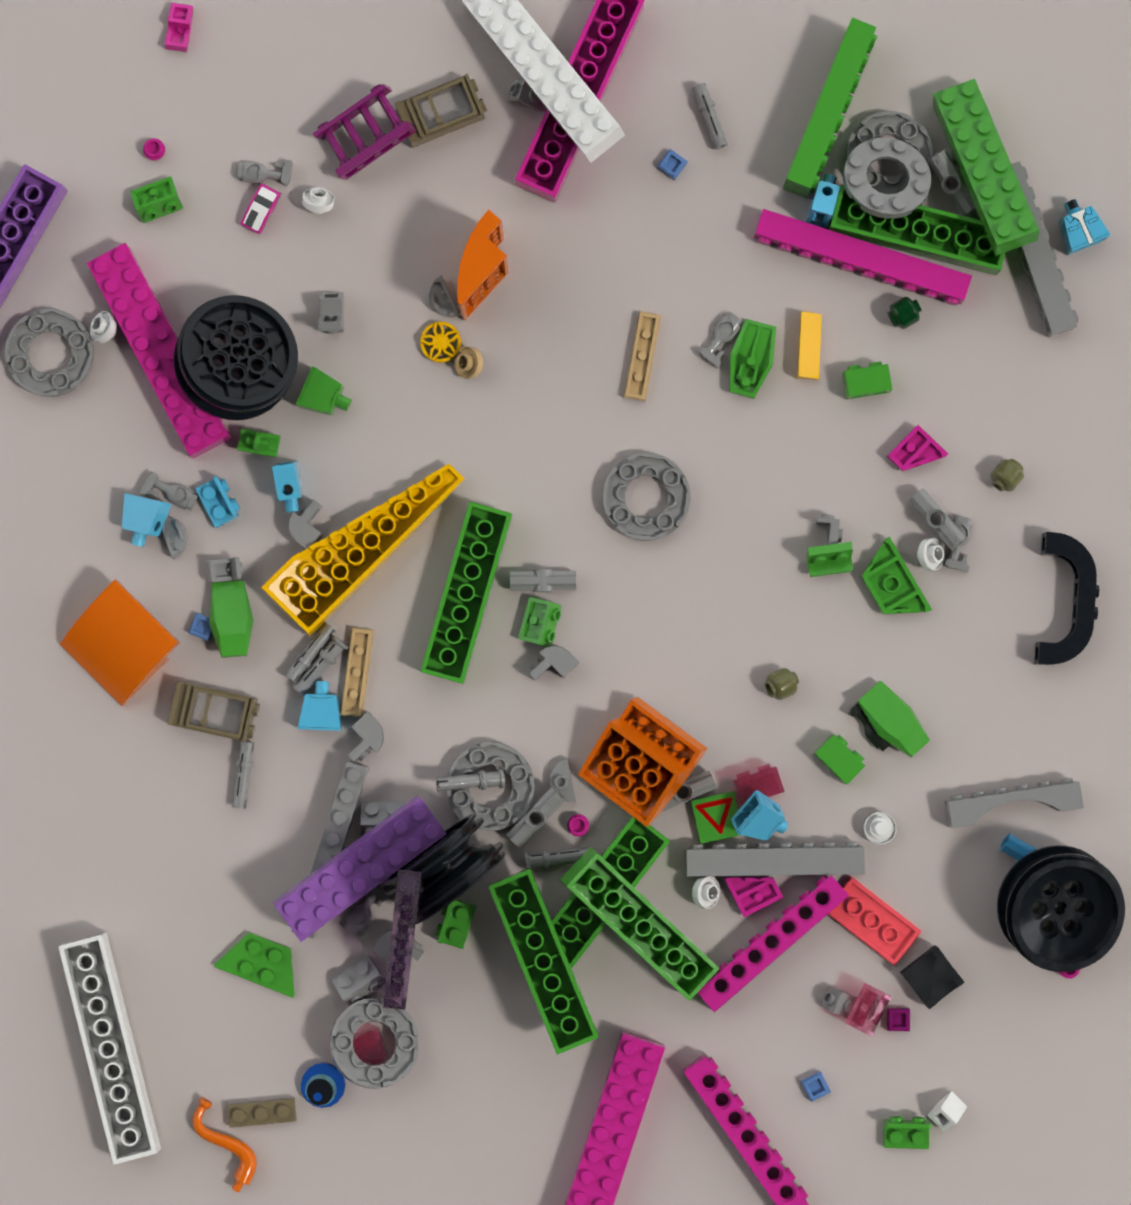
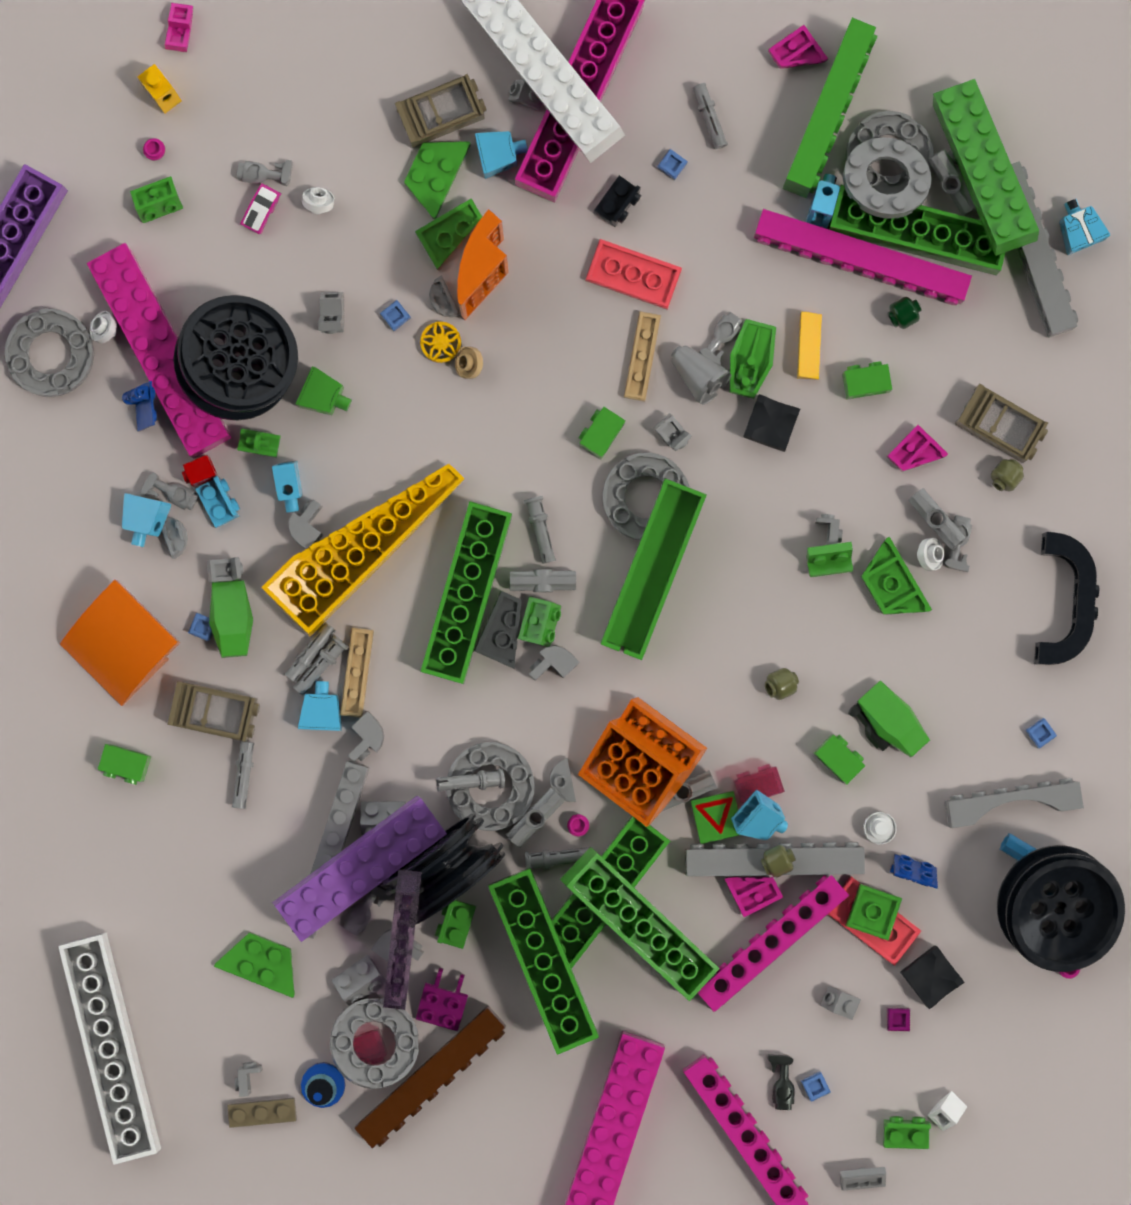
(124, 763): none -> bright green brick
(143, 399): none -> blue hinge
(158, 88): none -> yellow torso
(199, 471): none -> red brick
(242, 1082): none -> light grey bracket
(246, 1155): orange animal -> none
(383, 142): magenta fence -> none
(395, 315): none -> medium blue tile
(430, 1076): none -> reddish brown brick
(435, 173): none -> bright green wing
(442, 1006): none -> magenta plate
(447, 231): none -> bright green wing
(498, 152): none -> medium azure torso
(501, 631): none -> dark grey wing
(538, 519): none -> light grey pin
(602, 432): none -> bright green brick
(617, 201): none -> black bracket
(633, 274): none -> coral tile
(653, 568): none -> bright green piece
(672, 432): none -> light grey bracket
(700, 373): none -> light grey cone
(706, 892): white plate -> none
(771, 423): none -> black brick
(778, 861): none -> olive head
(783, 1089): none -> pearl dark grey piece
(797, 50): none -> dark pink wing
(863, 1178): none -> light grey plate
(868, 1009): clear pink brick -> none
(873, 912): none -> bright green tile
(918, 872): none -> blue hinge
(1002, 424): none -> dark tan door
(1041, 733): none -> medium blue tile

